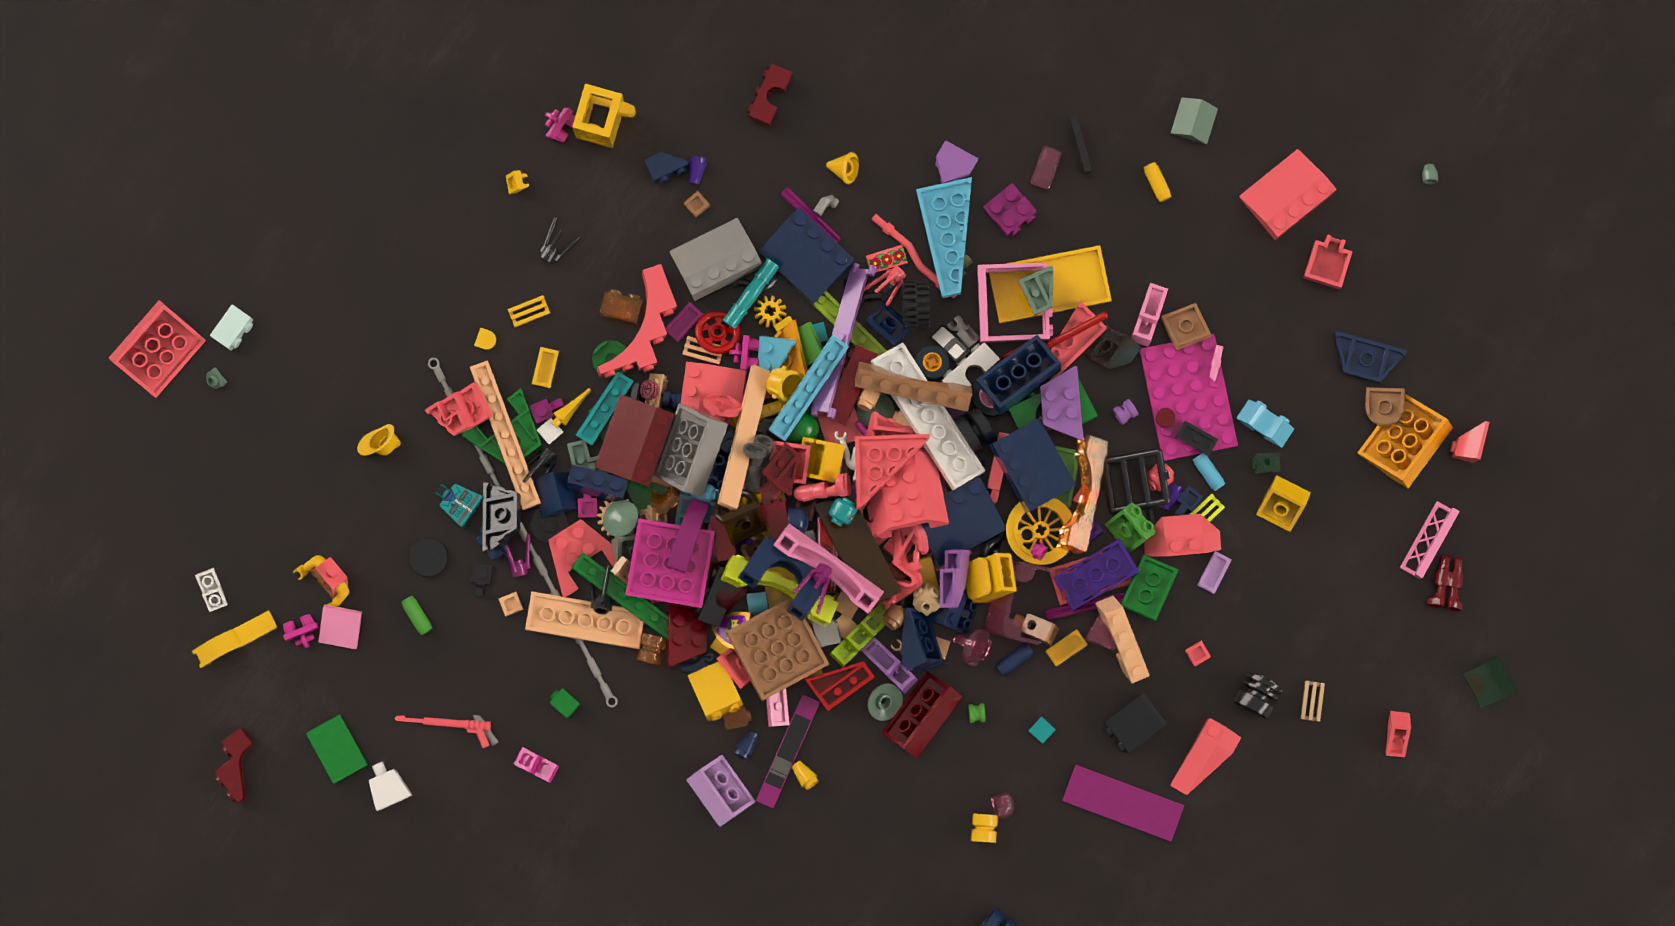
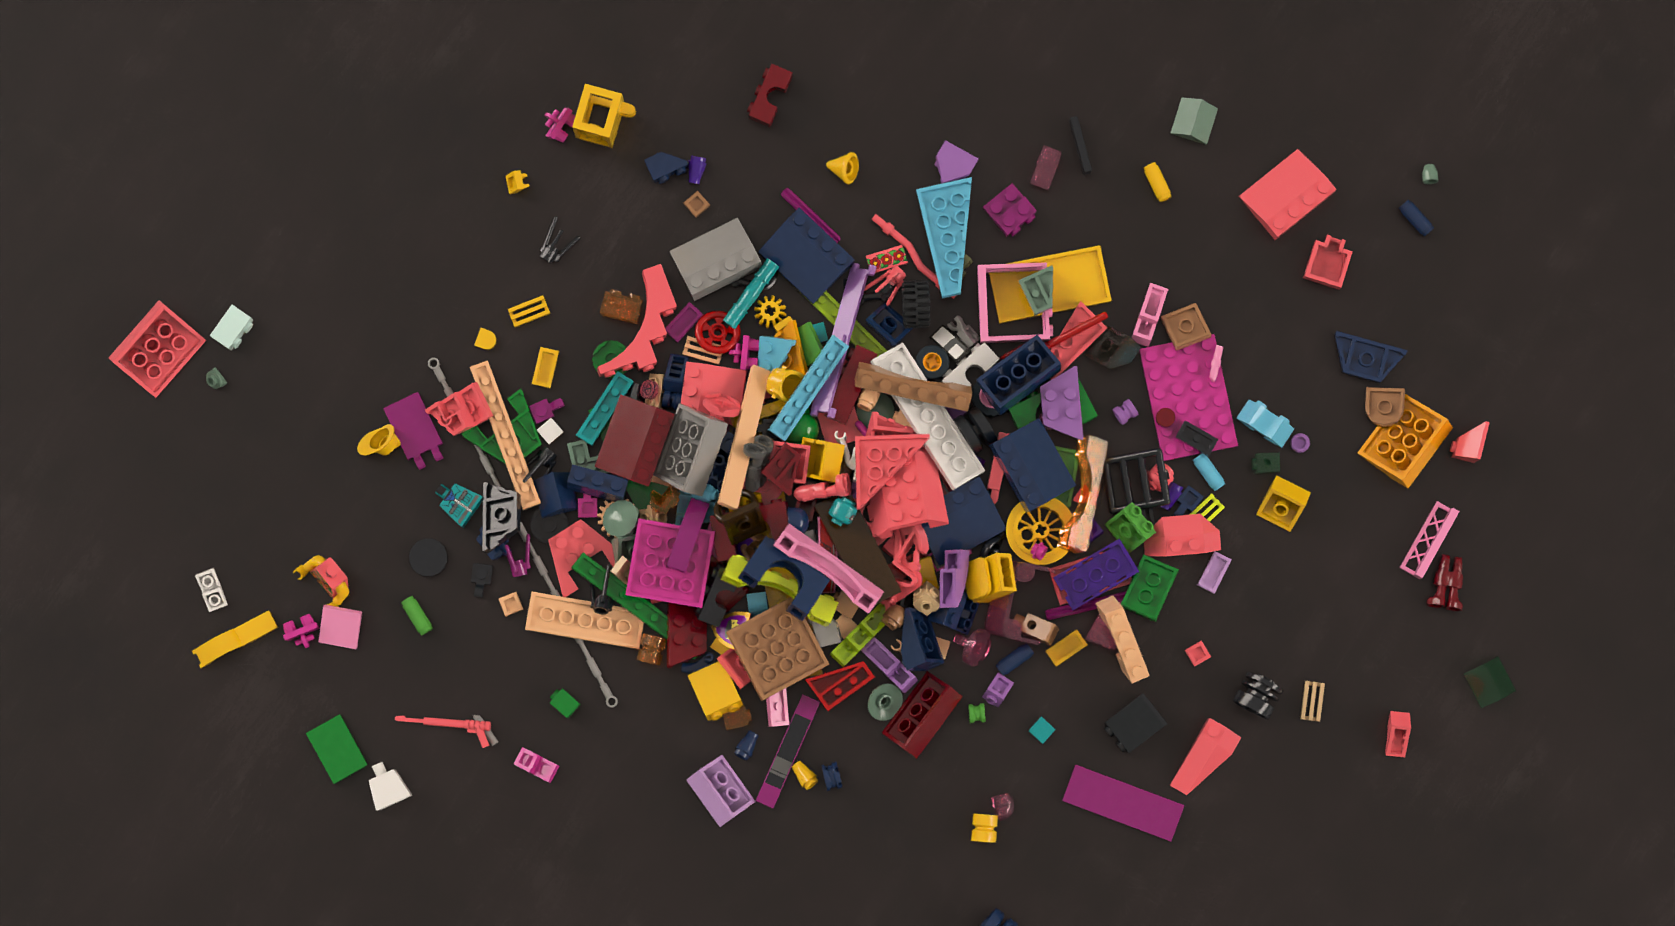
(231, 772): dark red arch -> none
(414, 429): none -> magenta tile
(565, 413): yellow piece -> none
(675, 383): none -> dark blue slope
(821, 575): magenta plant -> none
(824, 203): light grey arm -> none
(831, 776): none -> dark blue wheel
(998, 690): none -> medium lavender bracket
(1299, 443): none -> medium lavender tile
(1416, 218): none -> dark blue piece

